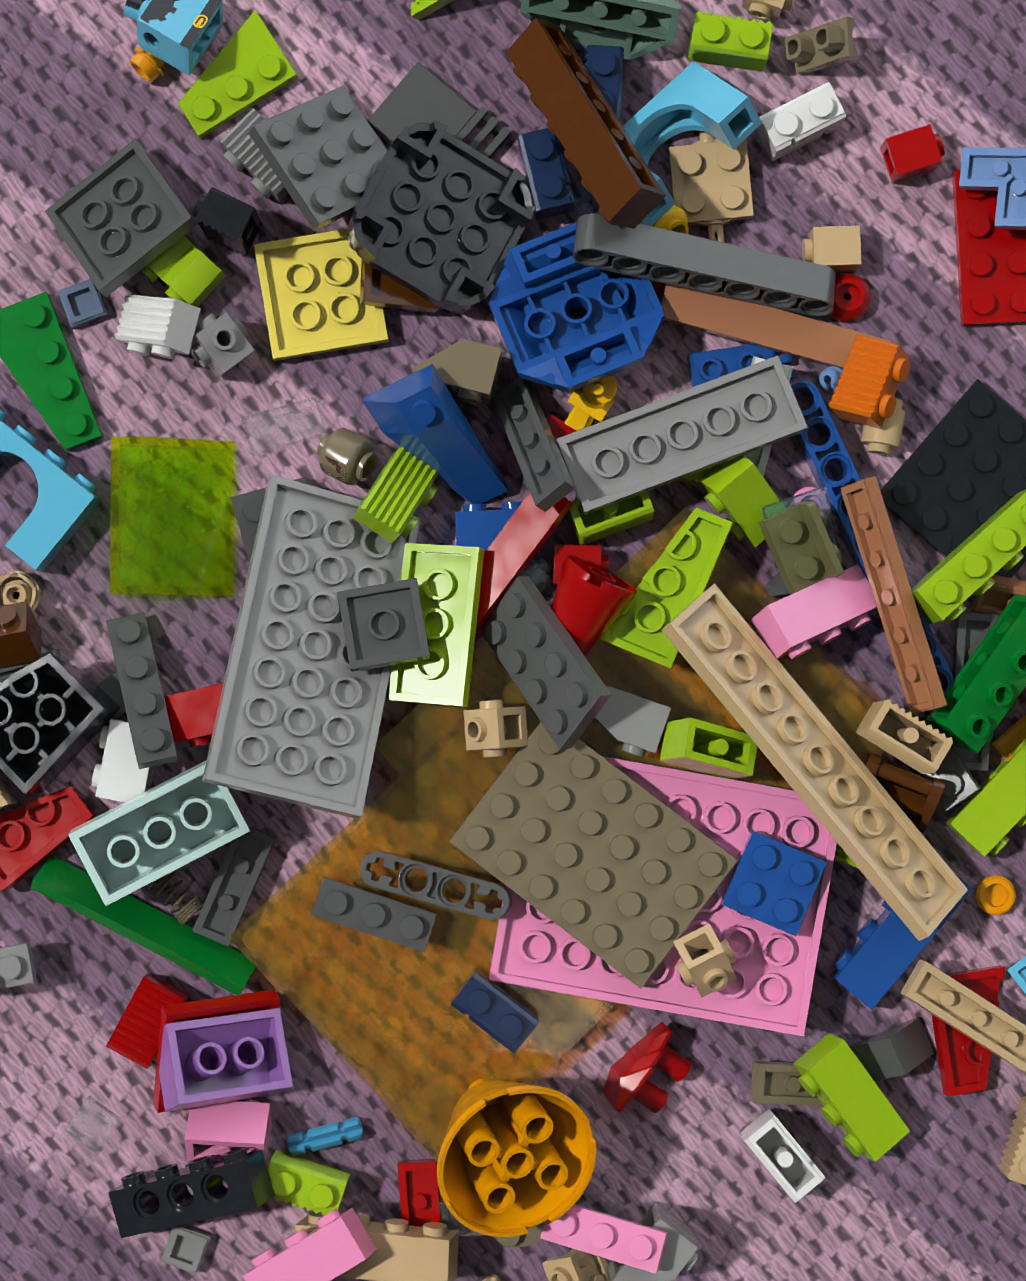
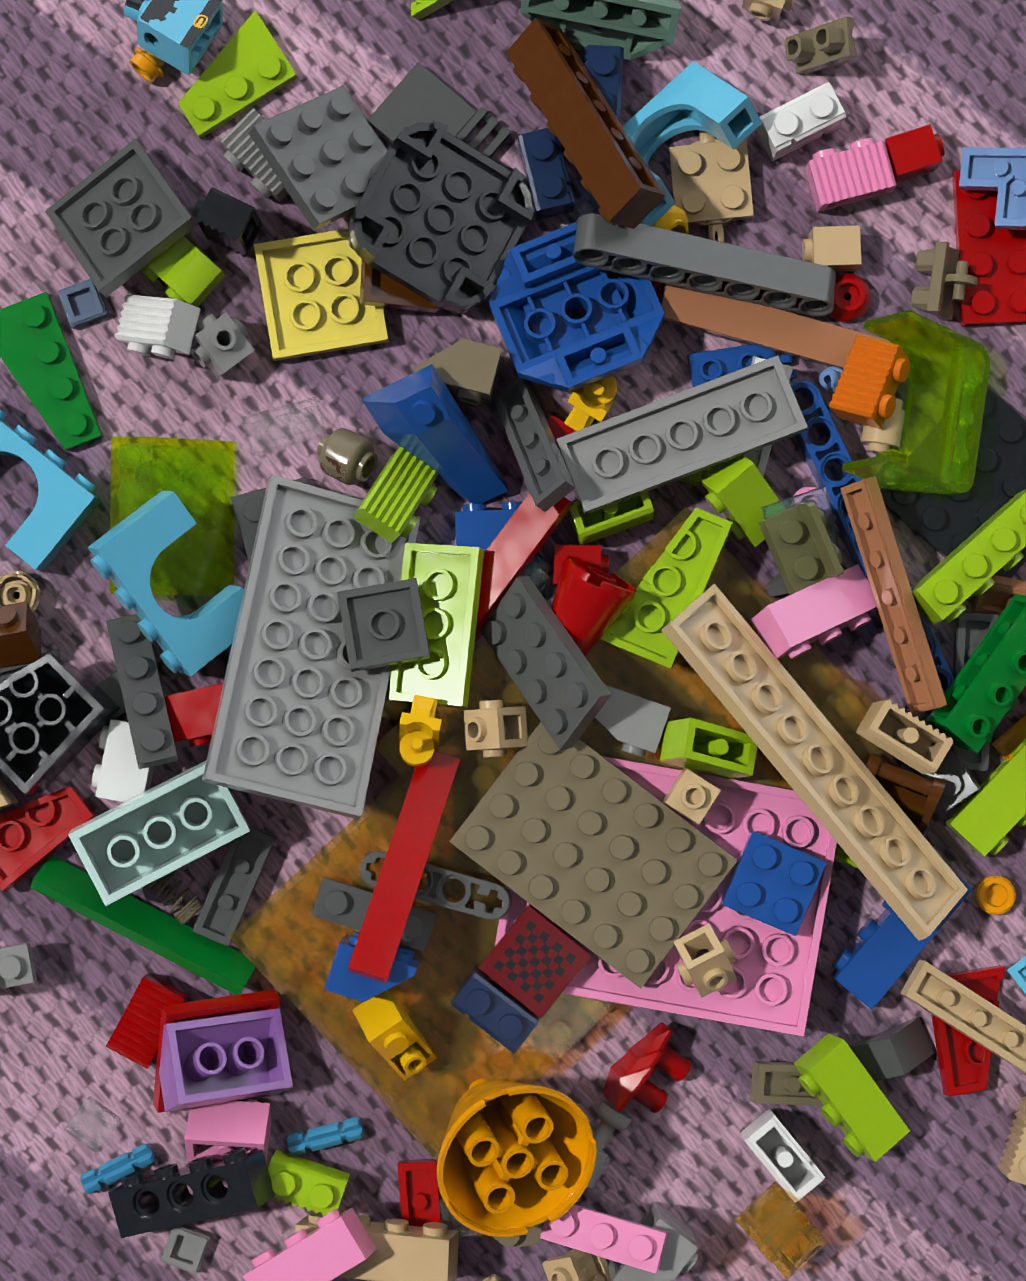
(117, 1168): none -> dark azure axle
(127, 559): none -> medium azure arch
(360, 987): none -> blue slope
(394, 1034): none -> yellow slope
(403, 868): none -> red tile
(420, 731): none -> yellow hips
(534, 961): none -> dark red tile
(610, 1121): none -> light grey piece
(691, 796): none -> tan brick
(730, 41): lime brick -> none
(781, 1230): none -> clear yellow brick
(850, 175): none -> bright pink brick
(941, 409): none -> clear neon green windscreen
(947, 283): none -> dark tan hips

